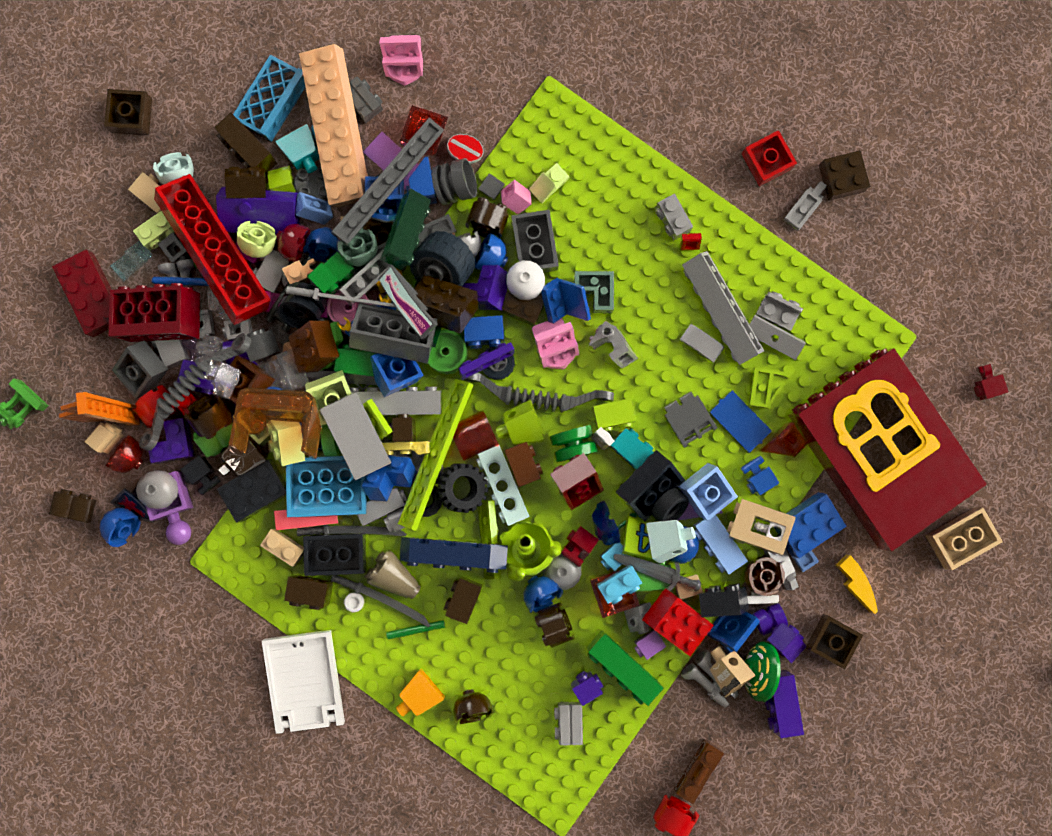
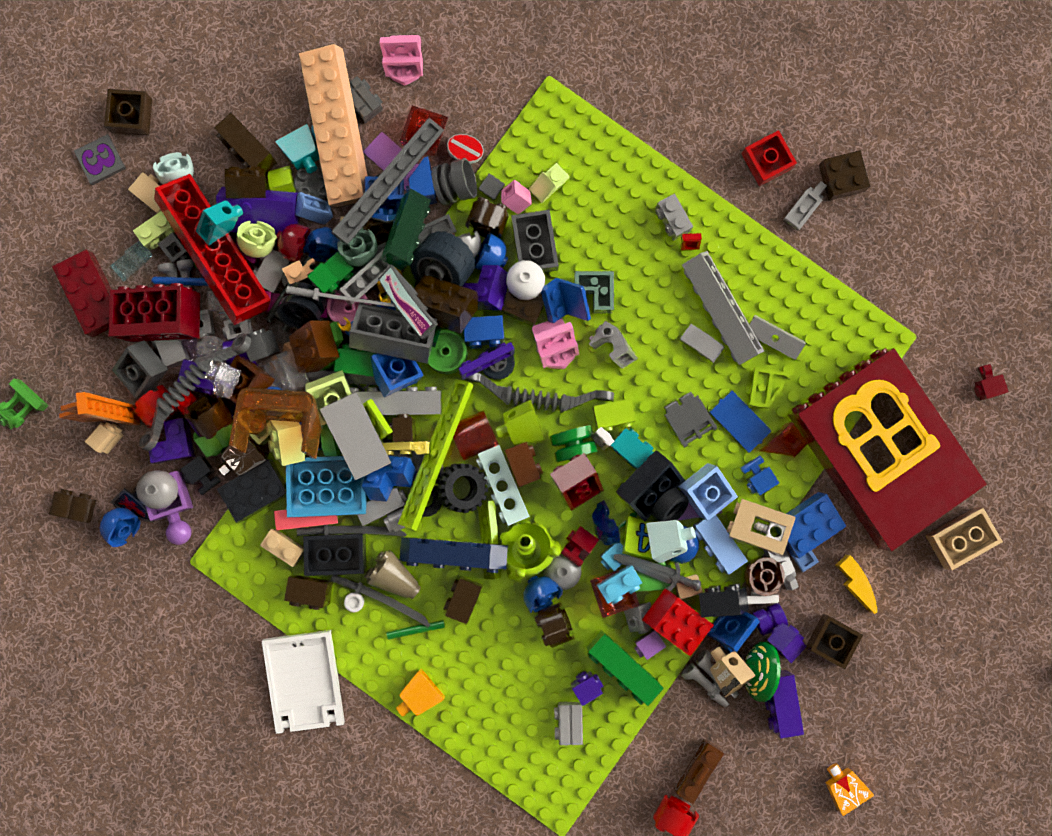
(99, 159): none -> dark grey tile
(126, 456): clear red cylinder -> none
(218, 221): none -> teal torso
(282, 104): dark azure fence -> none
(472, 707): dark brown cylinder -> none
(779, 311): light grey bracket -> none
(846, 789): none -> light orange torso

